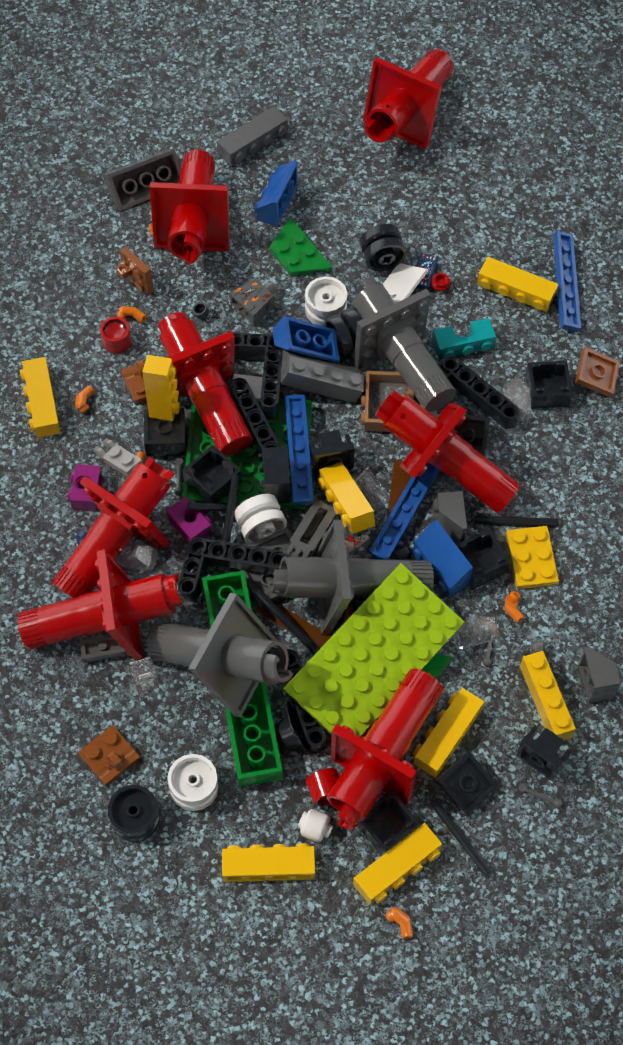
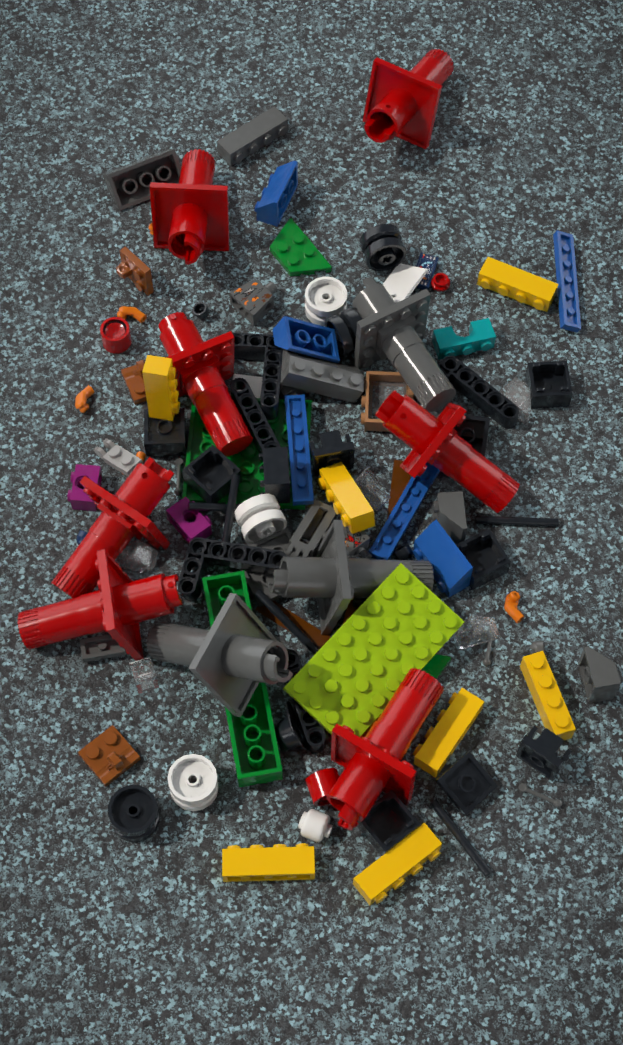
(40, 396): yellow brick -> none
(400, 917): orange arm -> none
(532, 557): yellow plate -> none
(597, 372): dark orange hinge -> none

